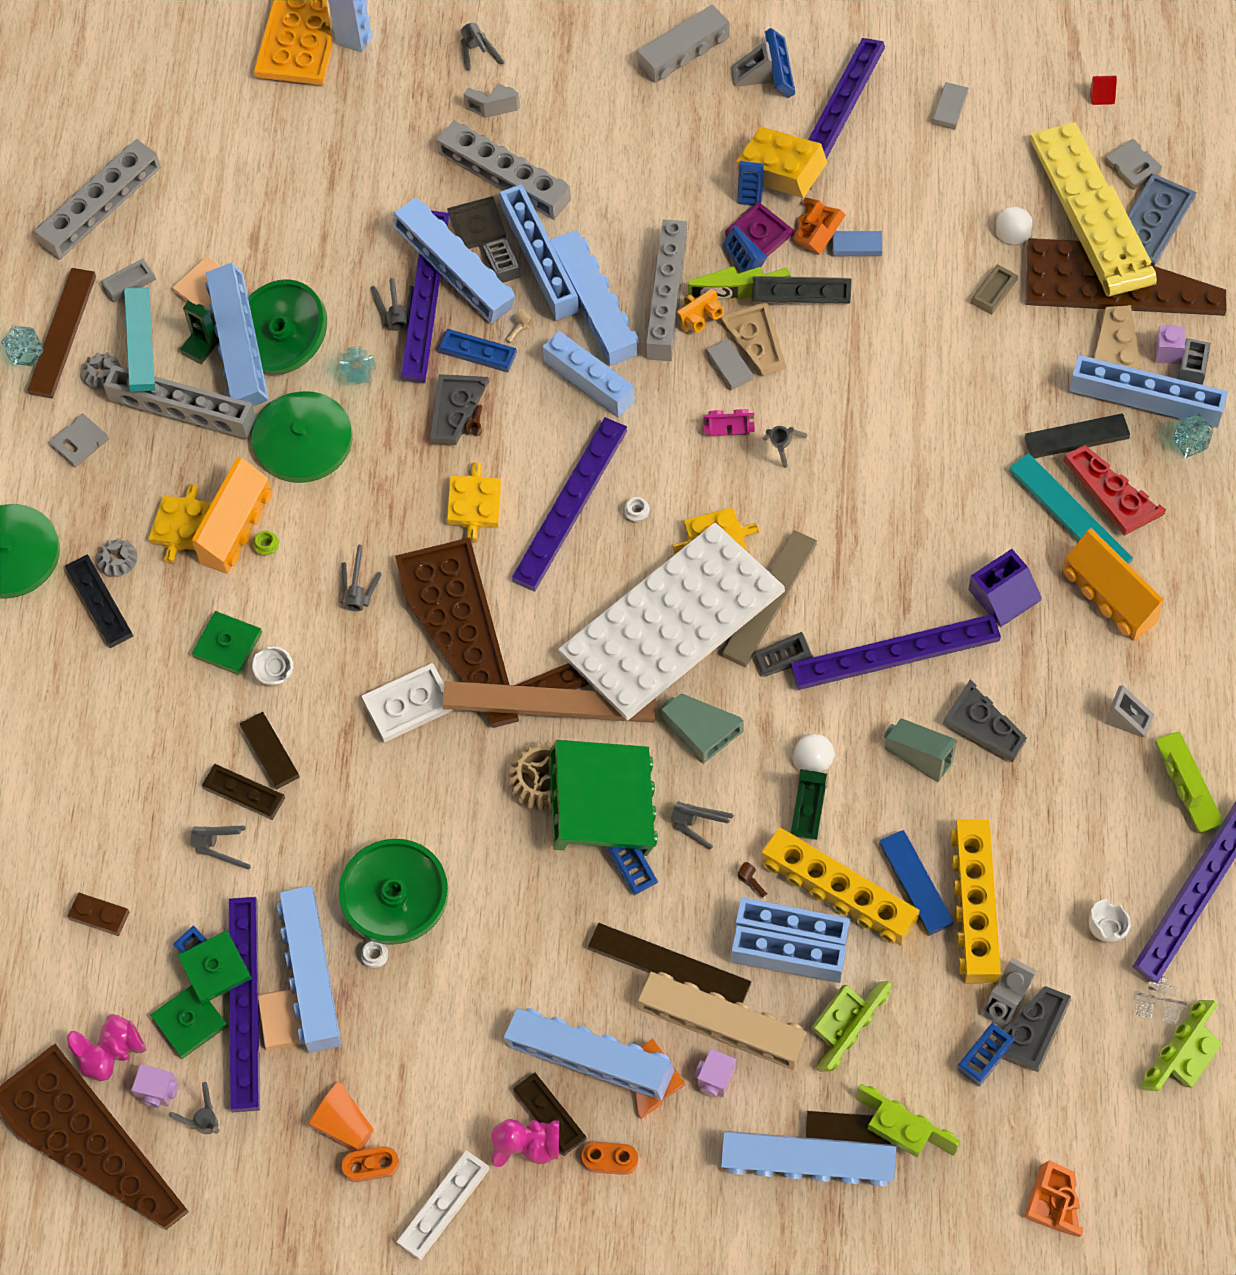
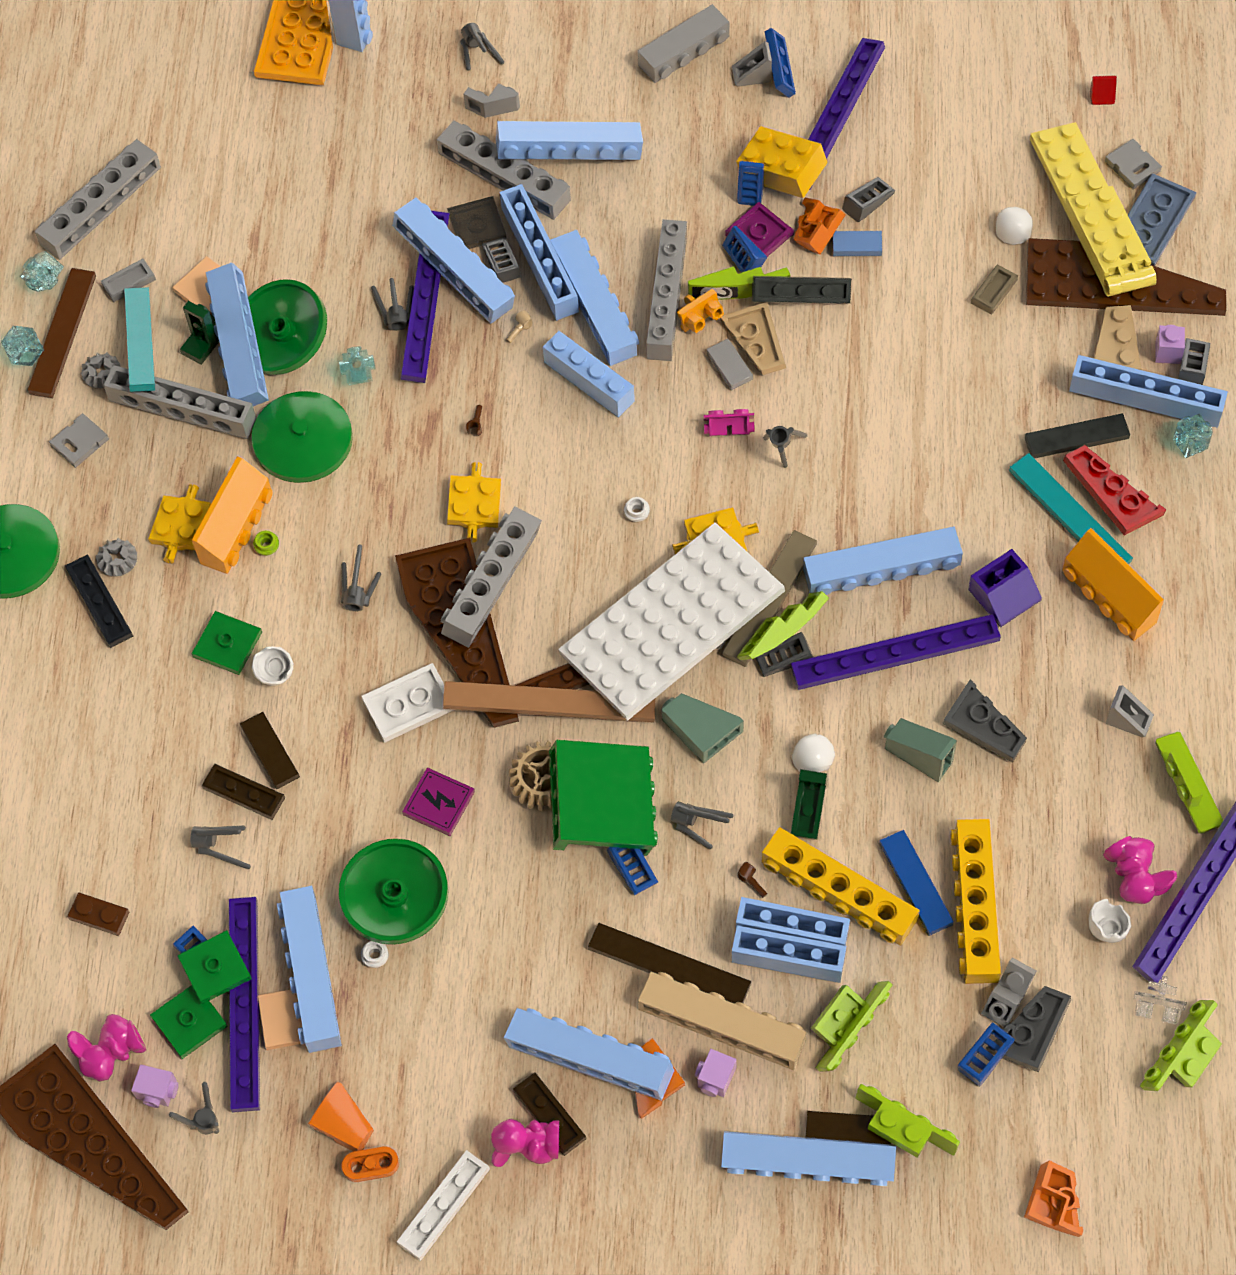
(41, 272): none -> clear light blue brick
(438, 801): none -> magenta tile
(454, 406): dark grey wing -> none
(465, 627): none -> light grey brick
(477, 350): blue tile -> none
(569, 140): none -> light blue brick
(569, 504): dark purple plate -> none
(609, 1160): orange plate -> none
(778, 629): none -> lime slope
(858, 209): none -> dark grey slope
(883, 561): none -> light blue brick
(950, 105): light grey tile -> none
(1133, 861): none -> dark pink animal

